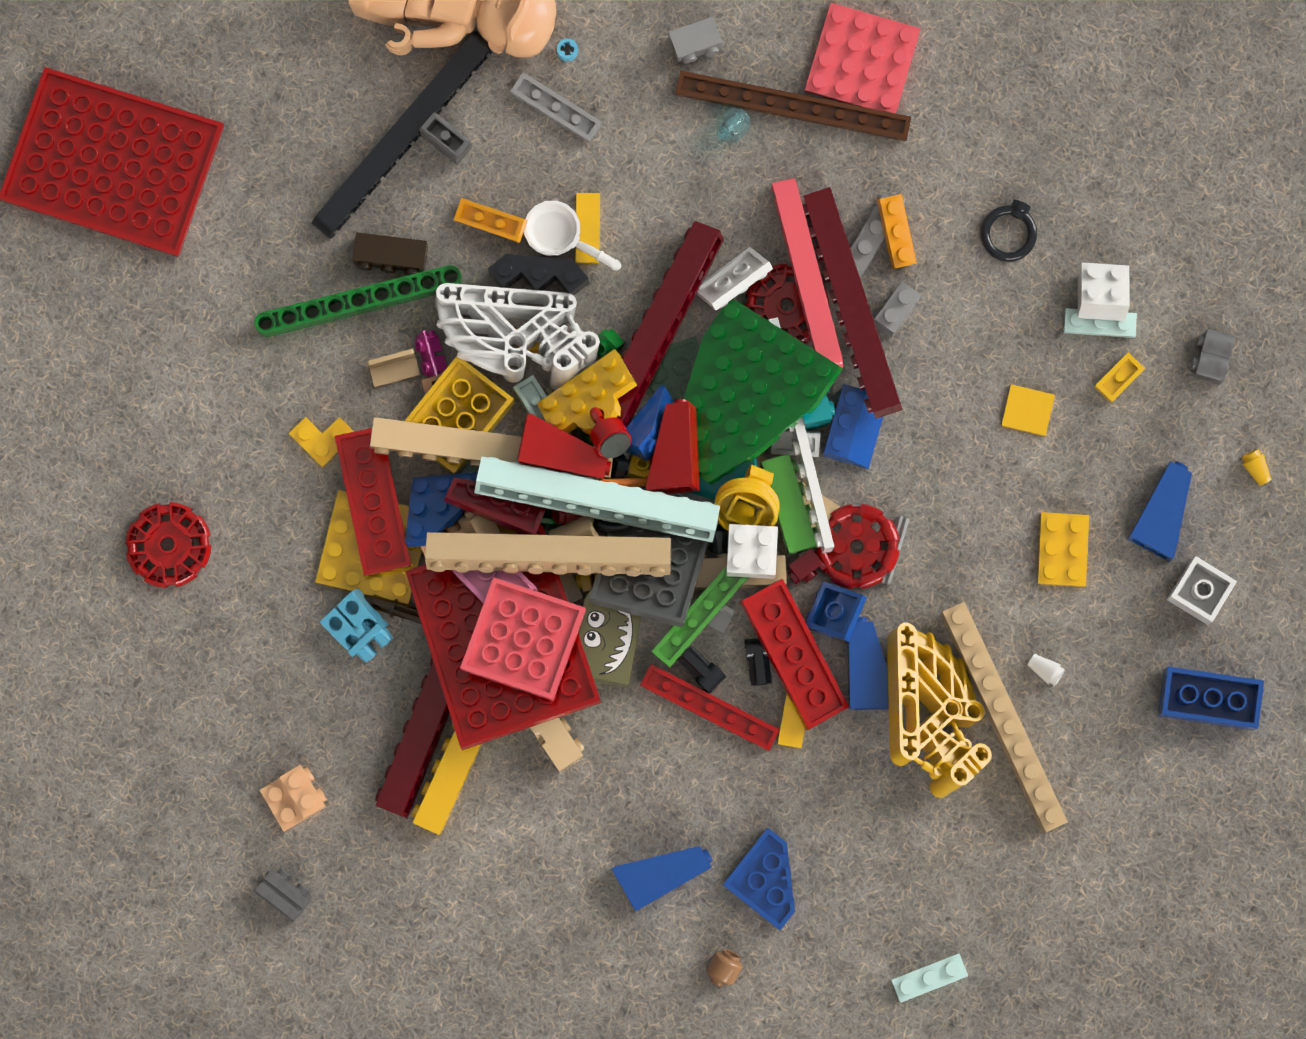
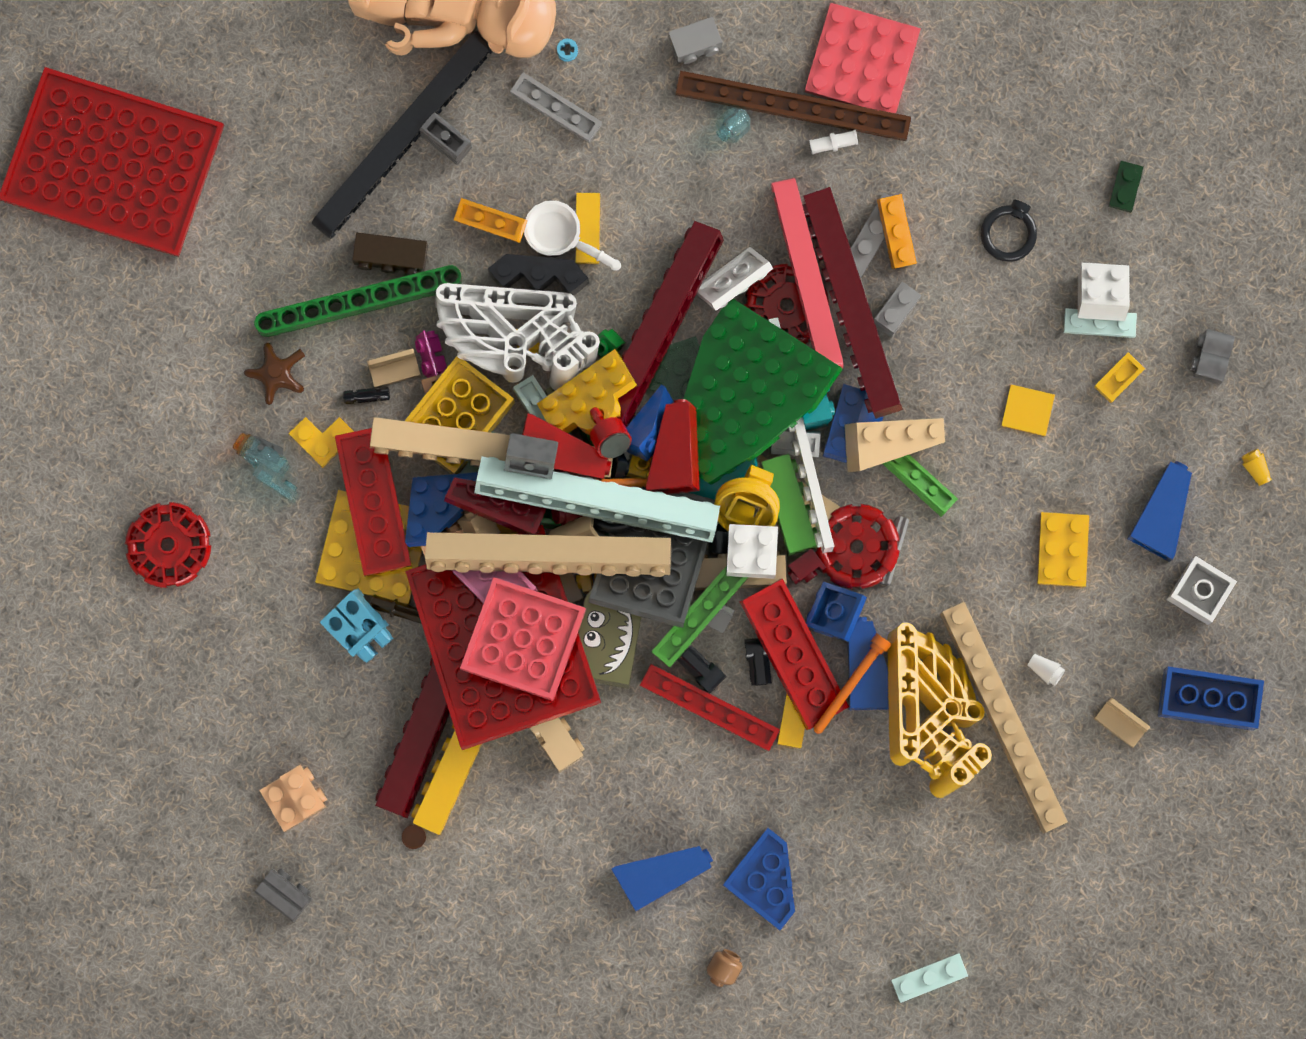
(269, 462): none -> clear light blue plate
(276, 373): none -> reddish brown animal
(366, 395): none -> black axle
(413, 837): none -> reddish brown piece
(531, 456): none -> flat silver panel
(833, 142): none -> white pin
(878, 646): none -> orange piece
(884, 441): none -> tan wedge
(922, 483): none -> bright green tile
(1121, 722): none -> tan panel
(1126, 186): none -> dark green plate

